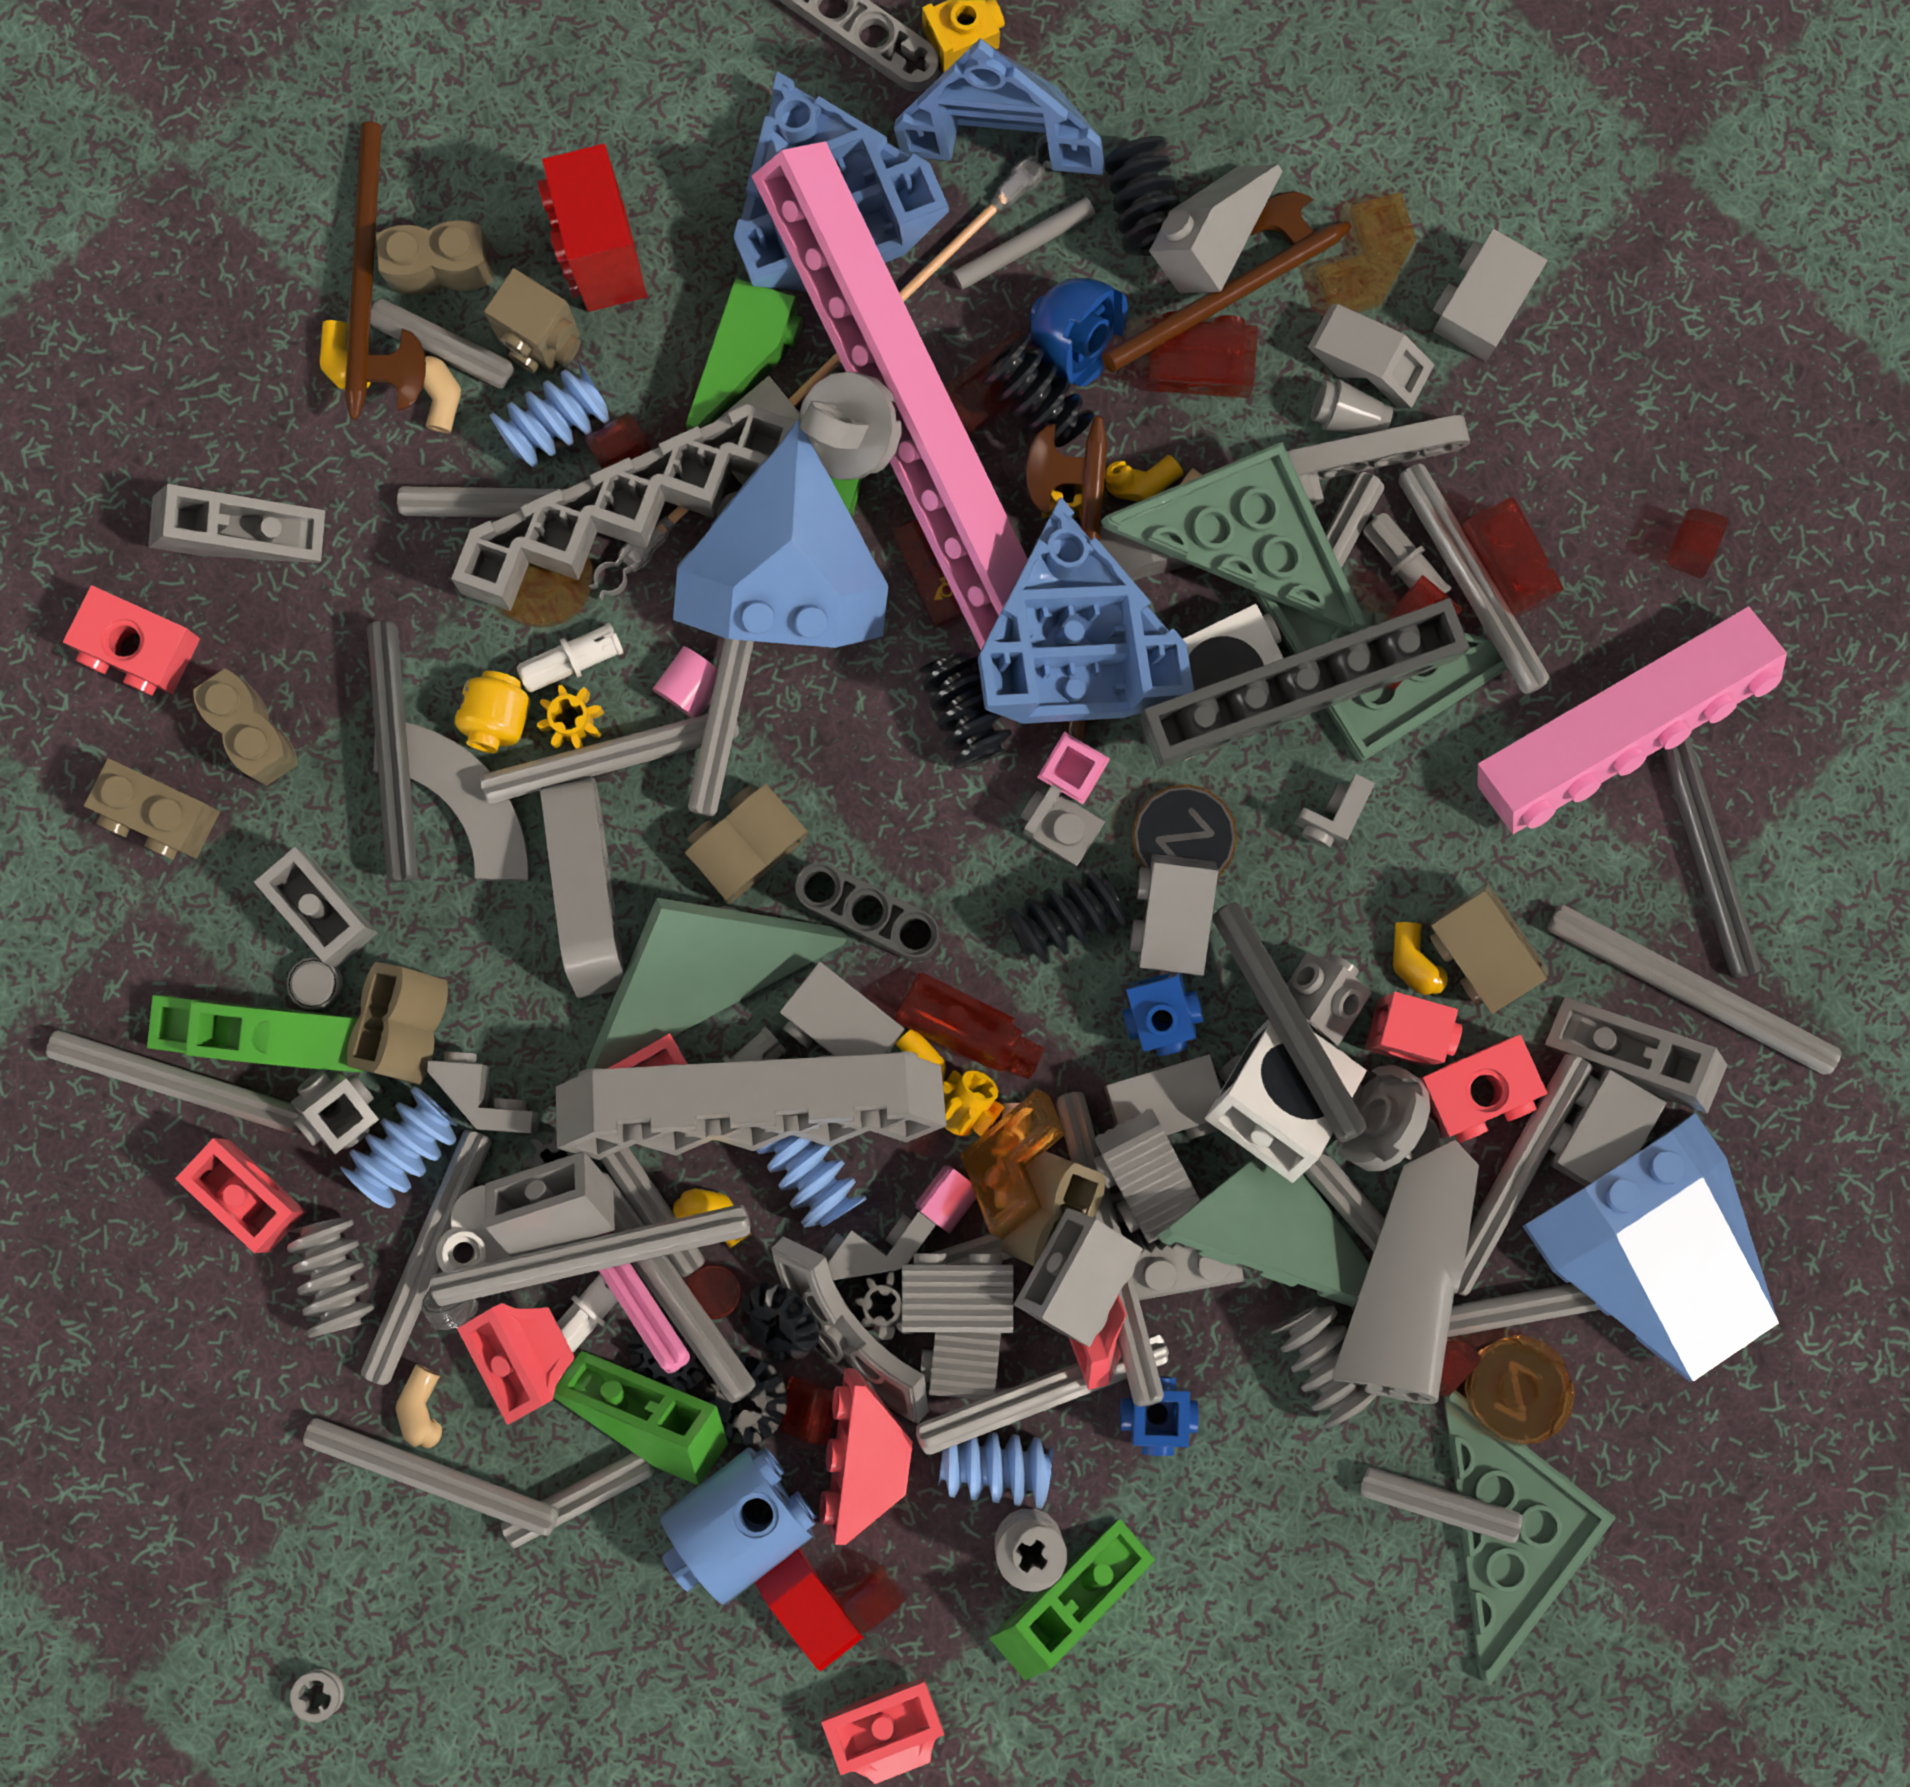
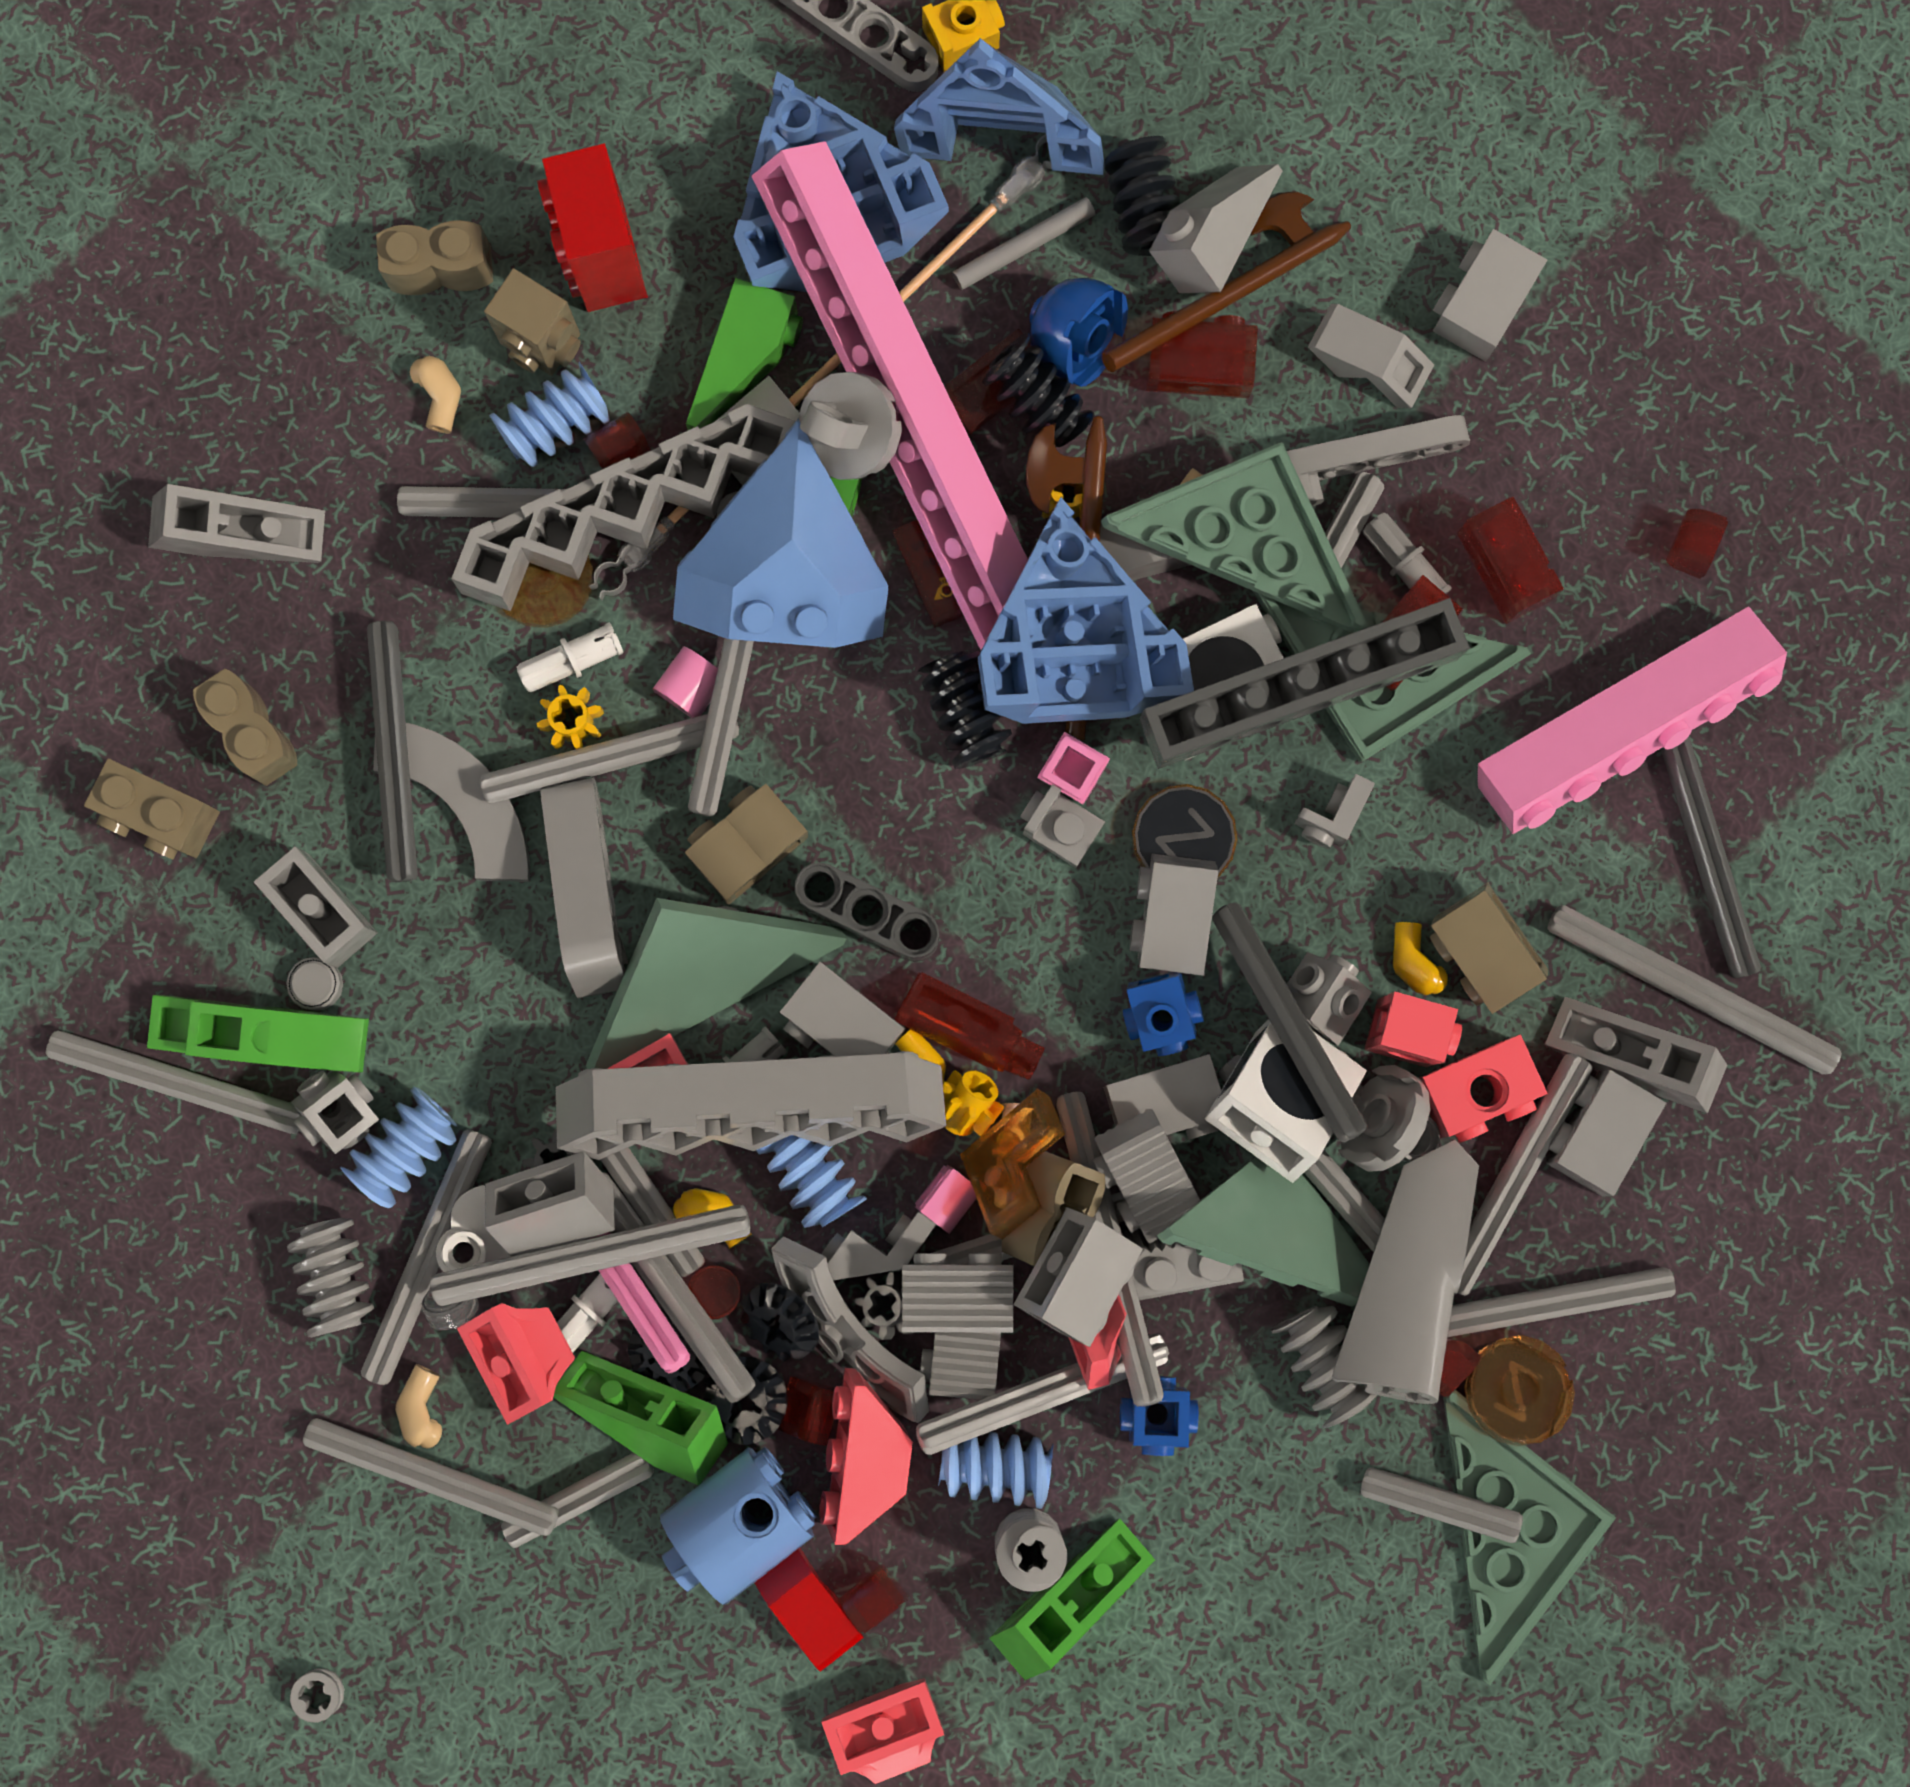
(108, 620): coral brick -> none
(241, 1195): coral brick -> none
(334, 351): yellow arm -> none
(397, 1022): dark tan brick -> none
(407, 365): reddish brown piece -> none
(443, 344): light grey axle -> none
(468, 1088): light grey slope -> none
(492, 711): yellow head -> none
(1066, 916): black piece -> none
(1139, 485): yellow arm -> none
(1349, 410): light grey cone -> none
(1385, 241): clear orange tile -> none
(1473, 579): light grey axle -> none
(1664, 1251): medium blue wedge -> none

